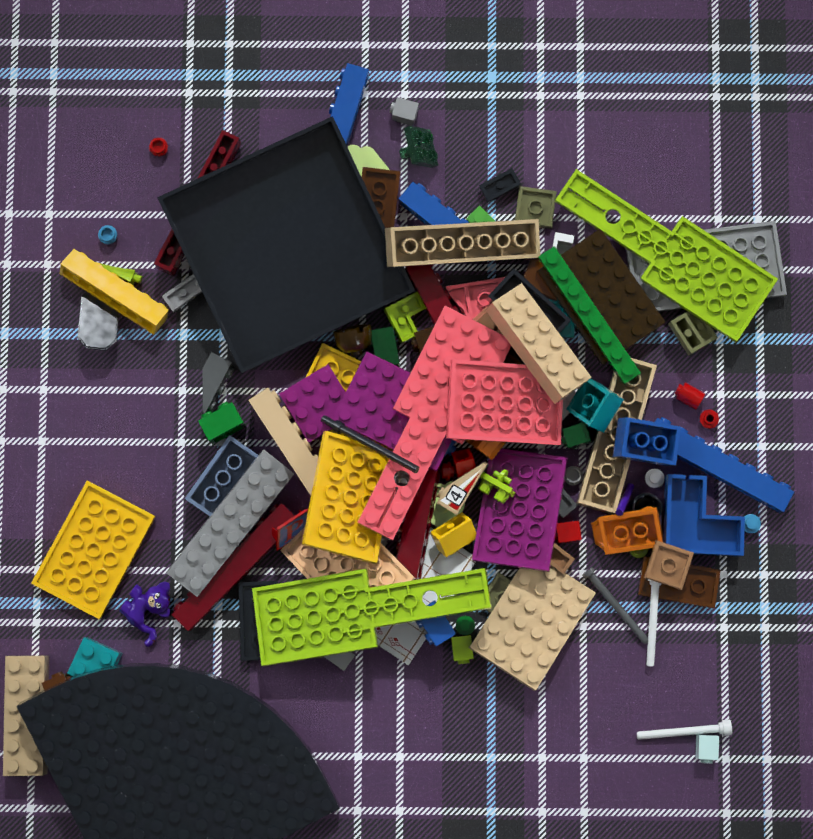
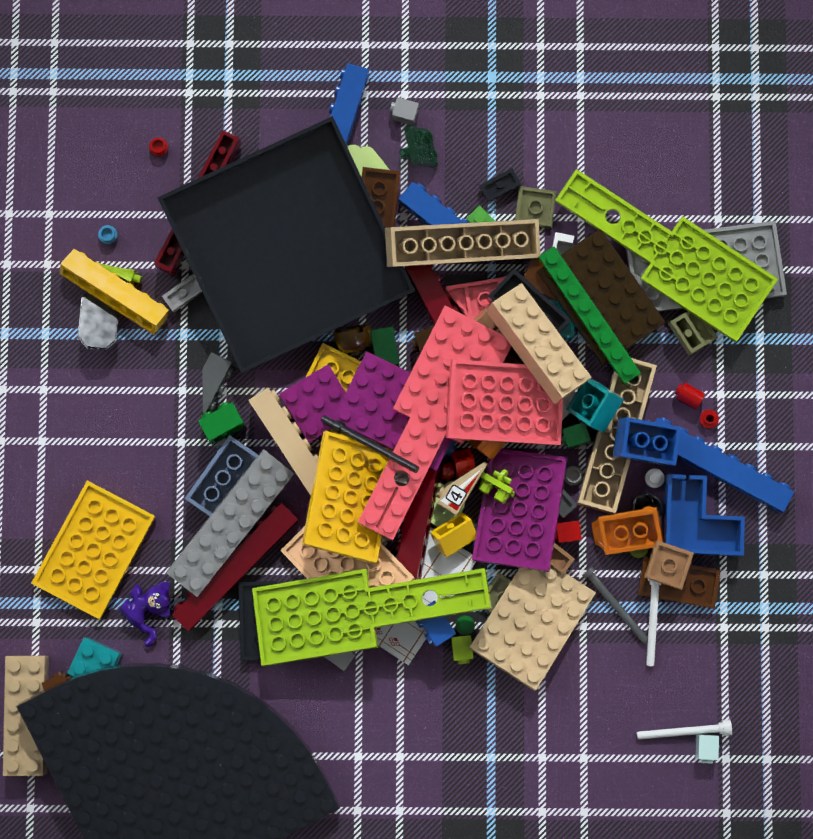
(289, 529): piece -> none
(400, 315): lime plate -> none
(624, 500): dark purple piece -> none
(752, 523): dark azure plate -> none

